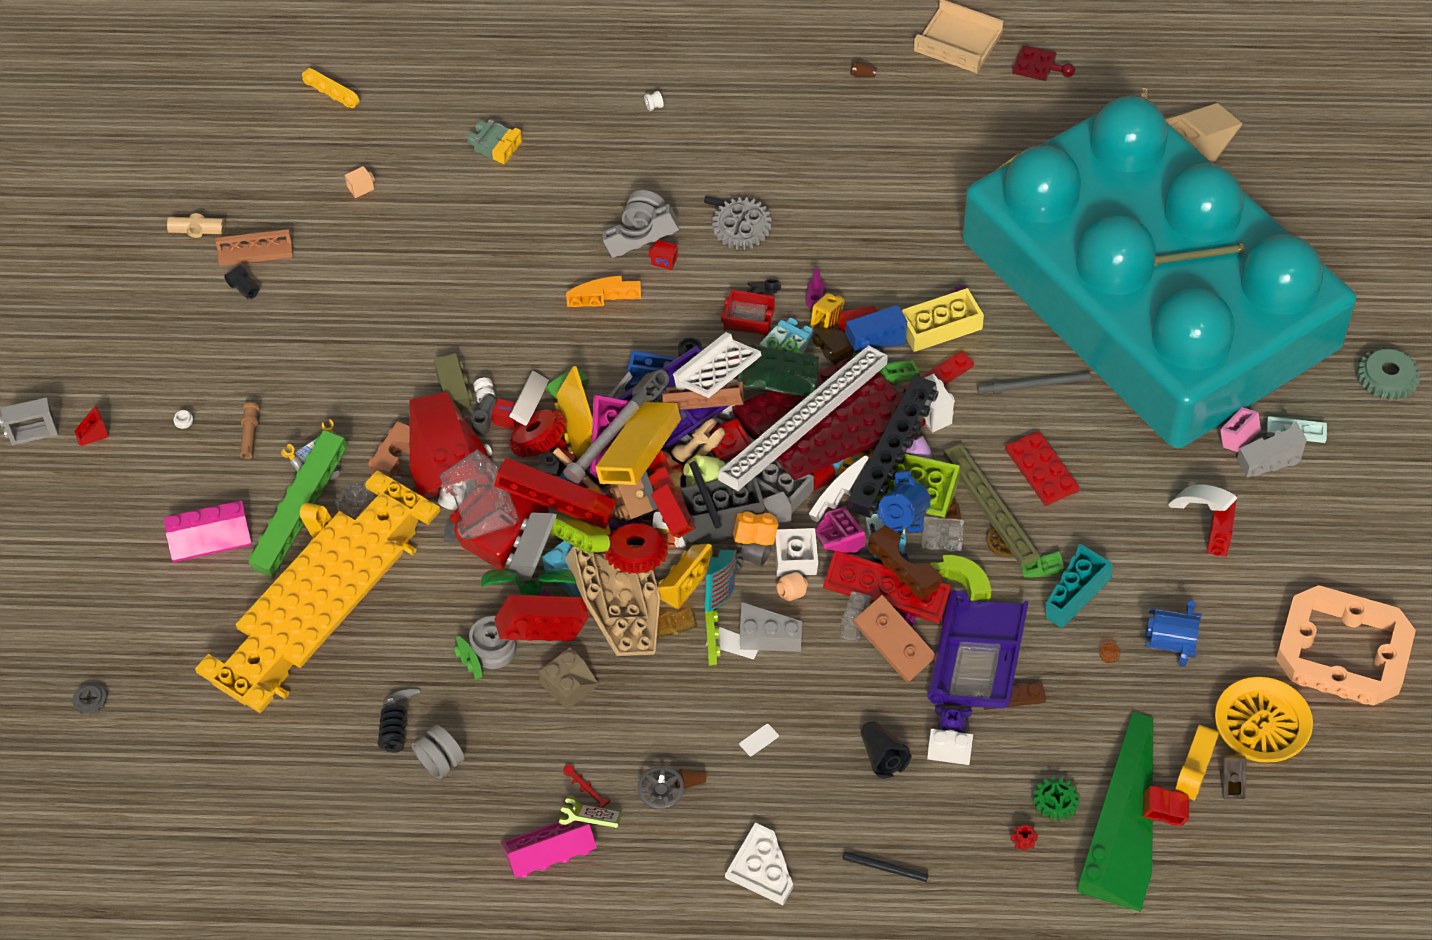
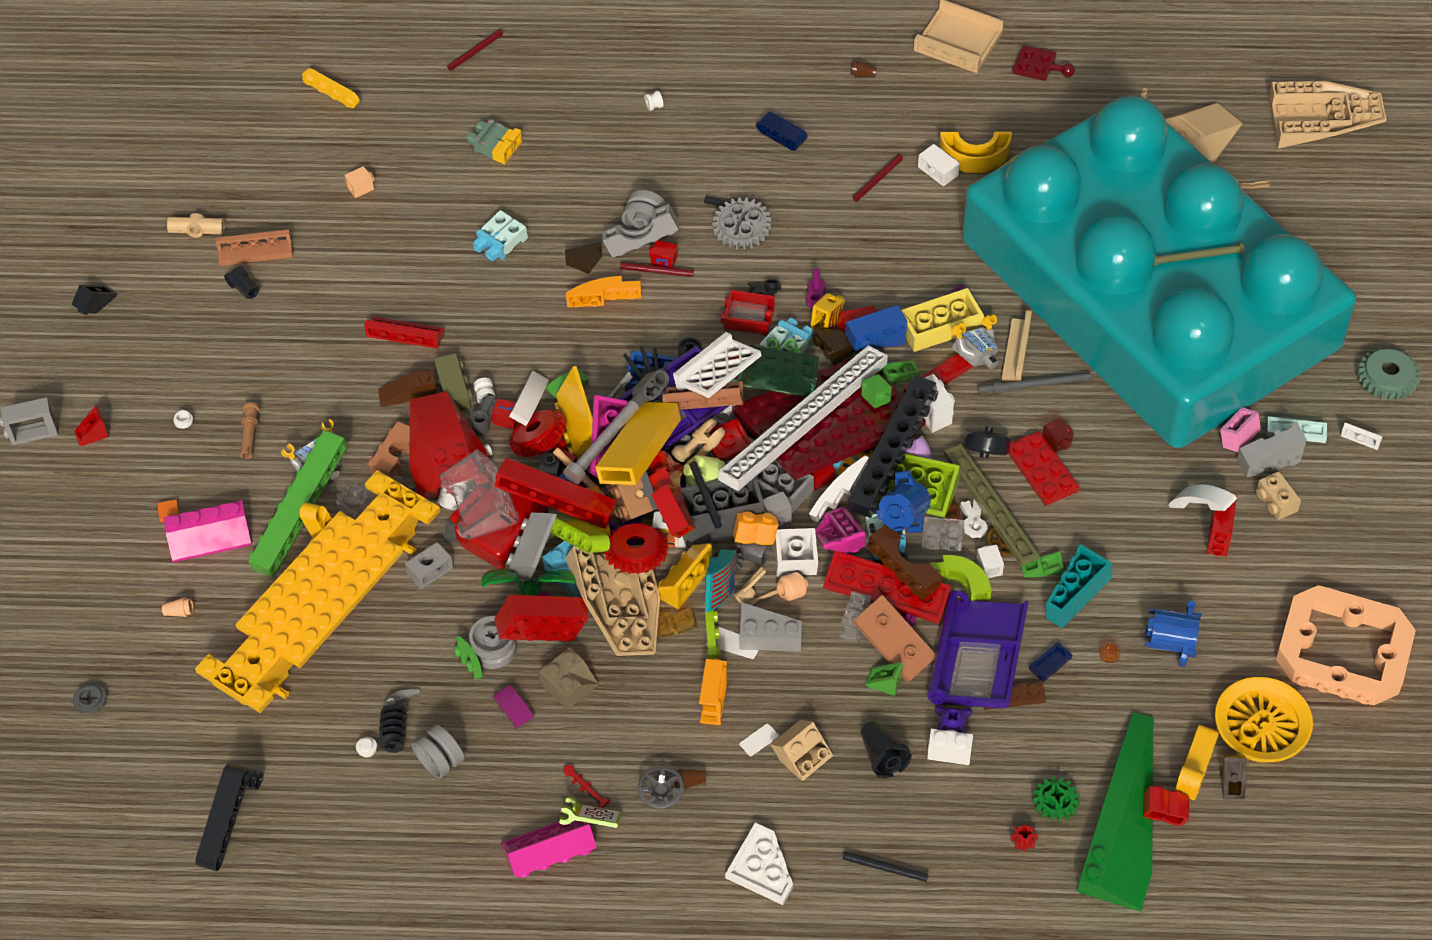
(92, 298): none -> black slope
(167, 508): none -> orange tile
(181, 607): none -> light nougat cone
(224, 813): none -> black beam
(366, 747): none -> white plate
(404, 332): none -> red fence
(408, 387): none -> reddish brown slope
(439, 564): none -> light grey brick
(474, 50): none -> dark red piece
(499, 236): none -> light aqua hips
(513, 706): none -> magenta slope
(584, 257): none -> dark brown slope
(648, 368): none -> black plant
(656, 269): none -> dark red bar
(713, 691): none -> light orange window
(746, 593): none -> tan plant
(781, 131): none -> clear blue beam
(802, 749): none -> tan slope
(876, 391): none -> bright green brick
(878, 177): none -> dark red bar
(886, 678): none -> bright green slope
(938, 165): none -> white brick
(973, 524): none -> white piece
(977, 157): none -> yellow brick
(977, 345): none -> torso
(986, 442): none -> black wheel
(990, 560): none -> white brick
(1016, 349): none -> tan fence
(1050, 662): none -> clear blue tile
(1058, 435): none -> clear red brick
(1257, 184): none -> tan piece
(1278, 496): none -> tan brick
(1321, 110): none -> tan wedge
(1361, 436): none -> white slope

